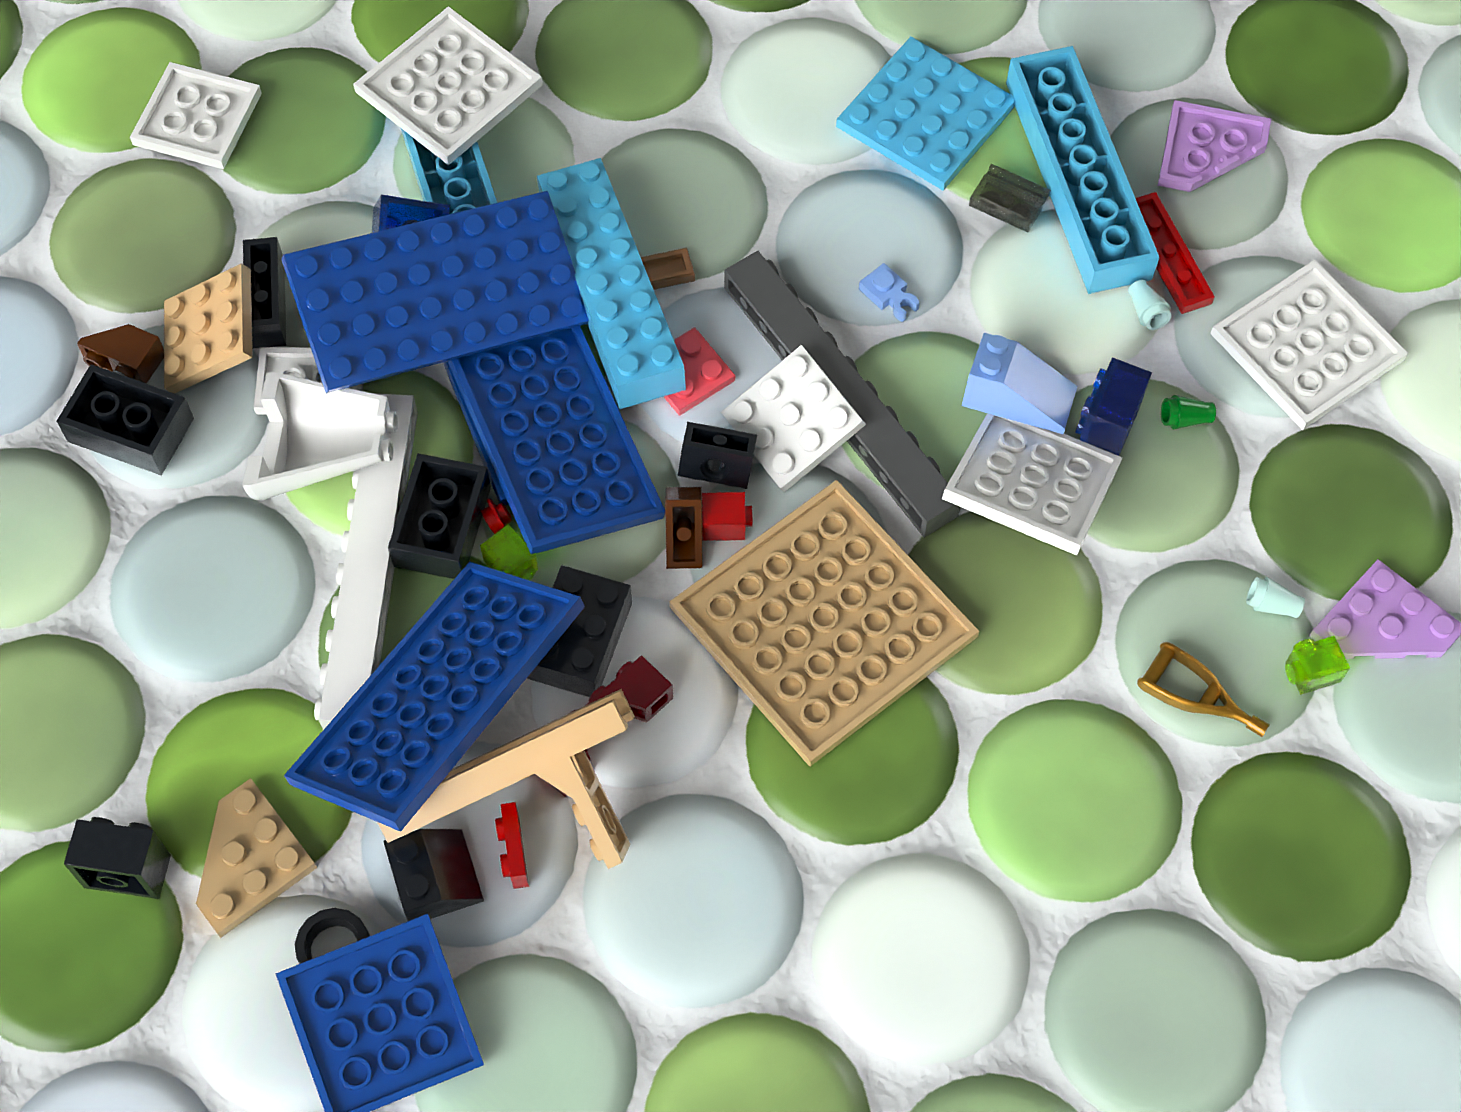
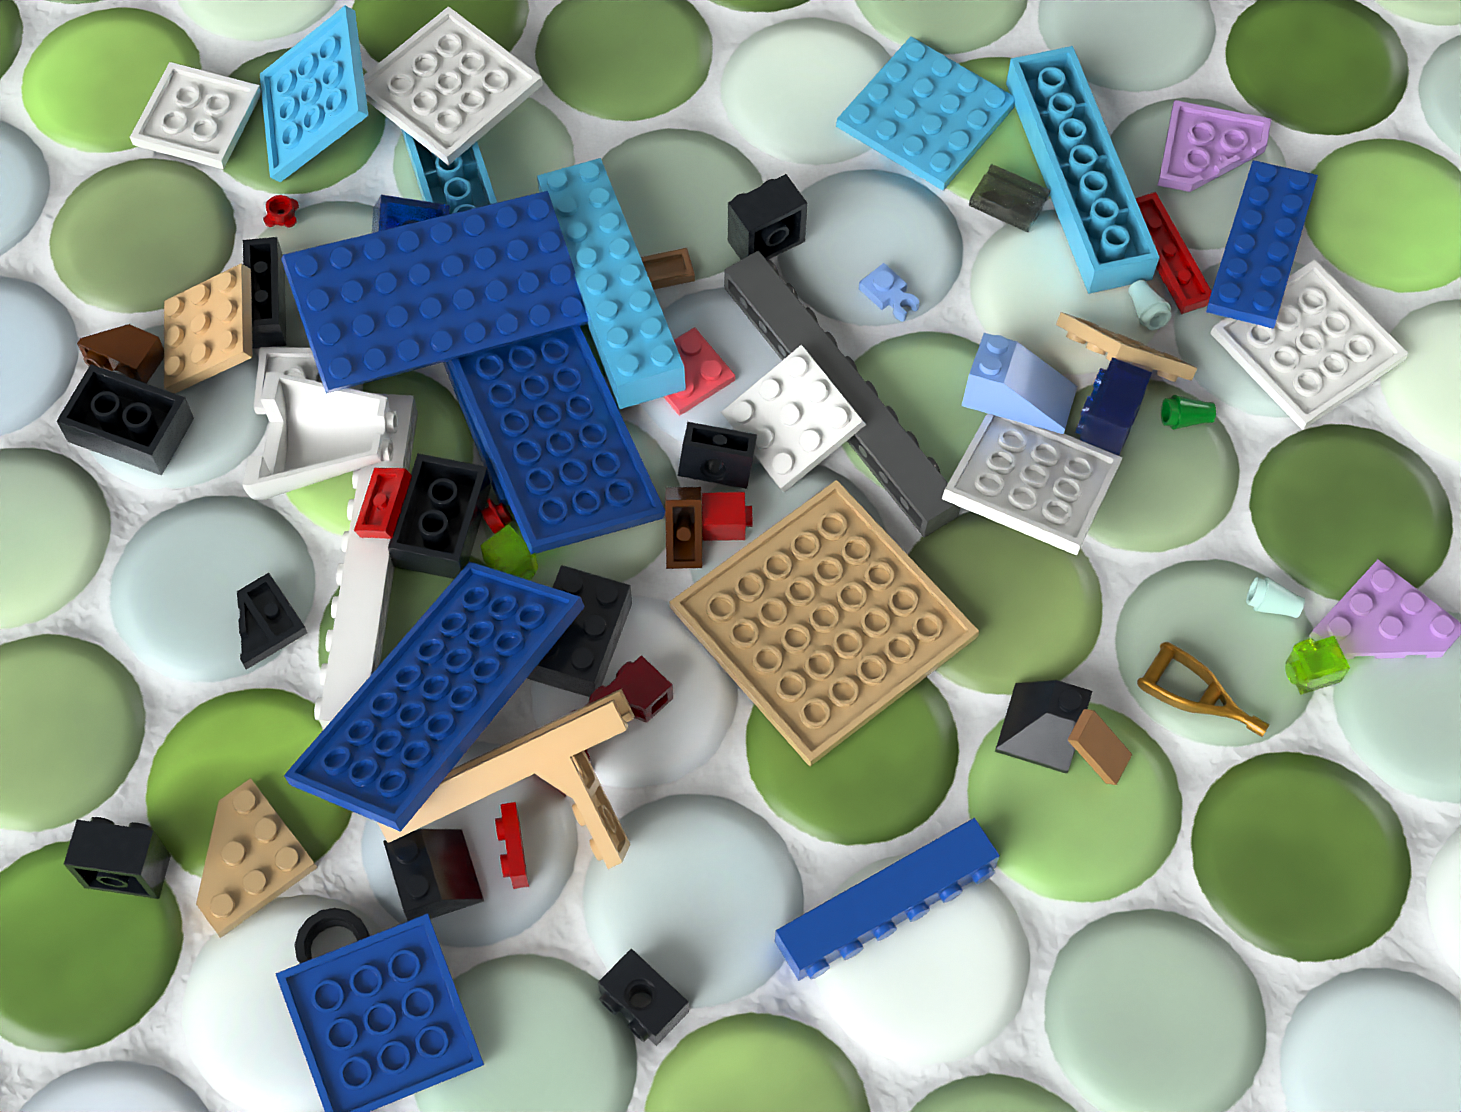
(265, 620): none -> black wing
(277, 205): none -> red plate
(313, 94): none -> medium azure plate
(382, 503): none -> red plate
(634, 976): none -> black brick
(767, 219): none -> black brick
(886, 900): none -> blue brick
(1041, 722): none -> black slope
(1099, 747): none -> medium nougat tile
(1124, 348): none -> tan plate
(1262, 244): none -> blue plate

